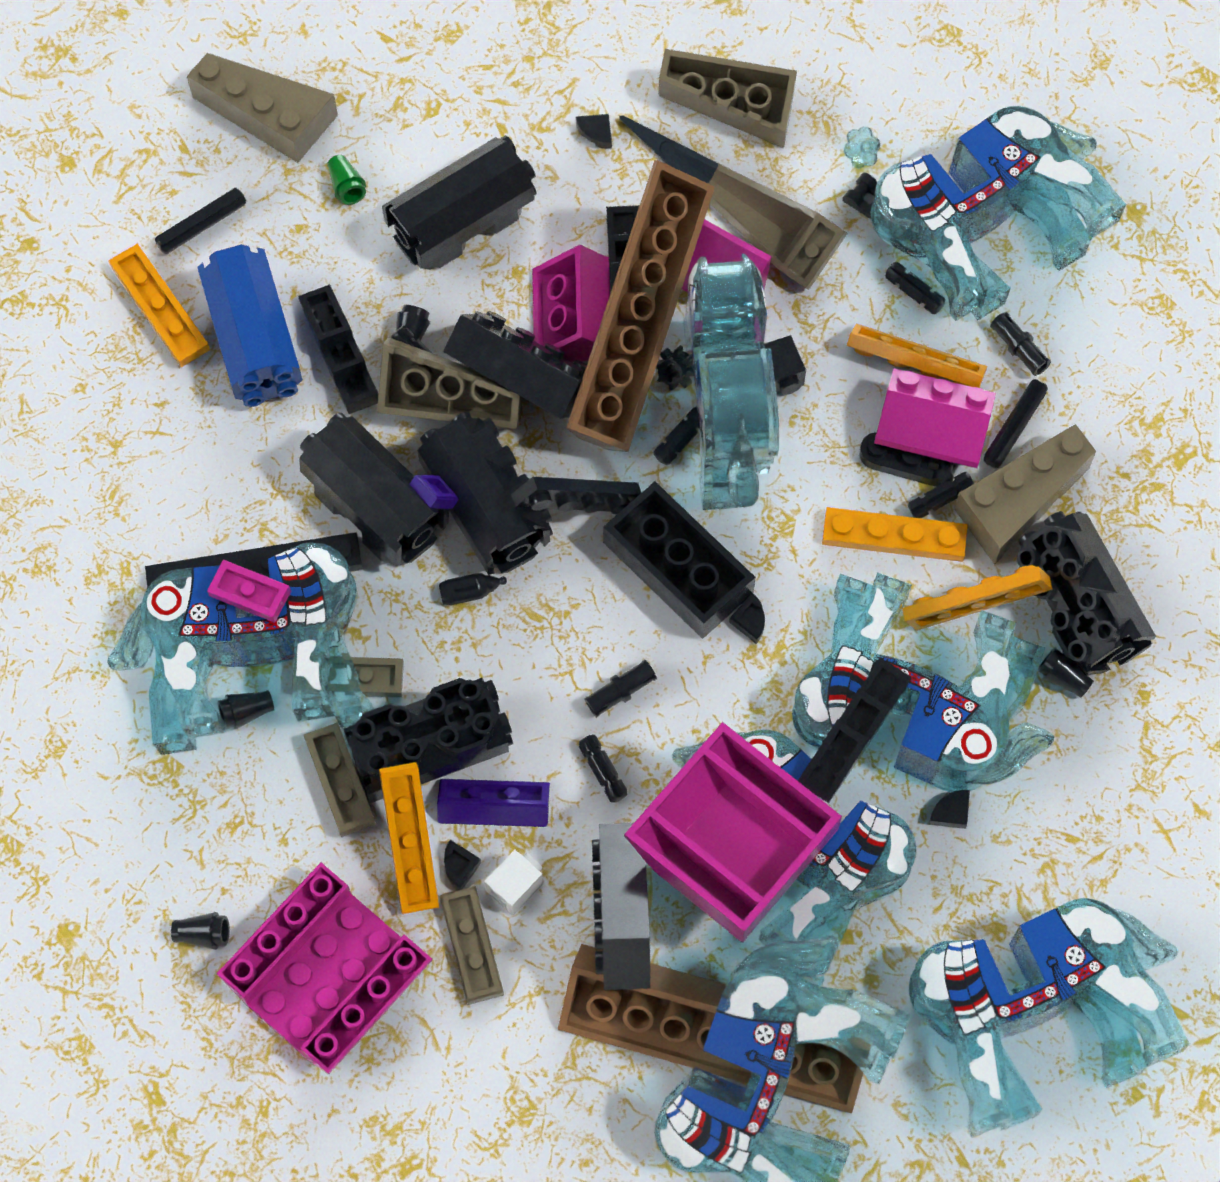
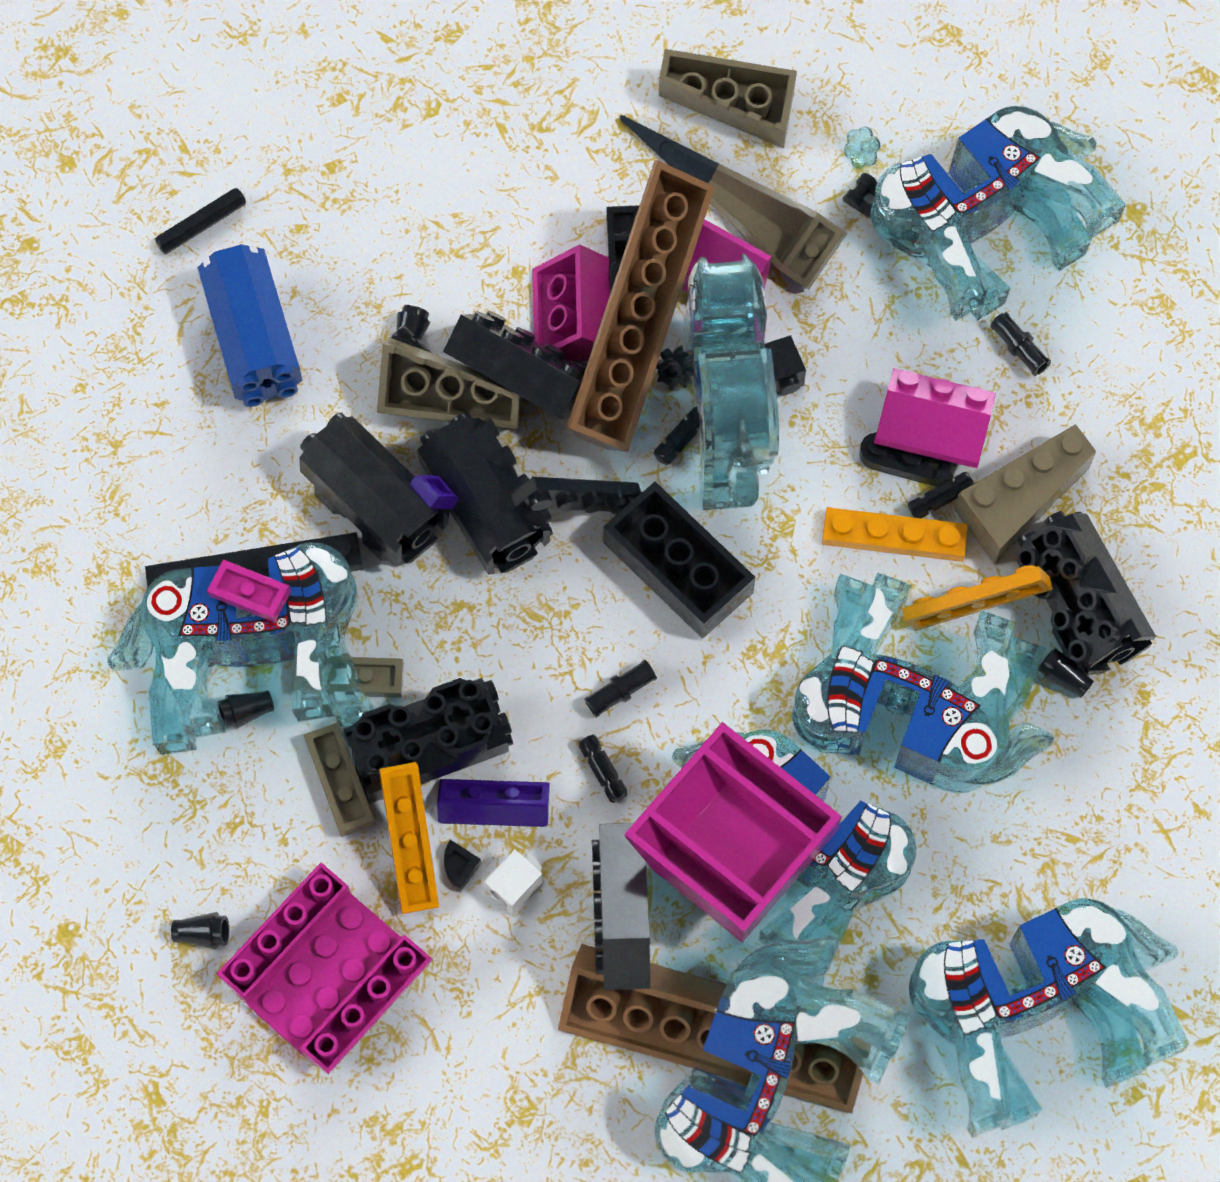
(159, 305): light orange plate -> none
(264, 104): dark tan wedge -> none
(339, 349): black slope -> none
(346, 181): green cone -> none
(462, 200): black brick -> none
(468, 588): black piece -> none
(471, 945): dark tan tile -> none
(595, 129): black tile -> none
(749, 618): black tile -> none
(854, 730): black slope -> none
(905, 353): light orange plate -> none
(915, 288): black axle -> none
(952, 810): black tile -> none
(1015, 423): black axle -> none

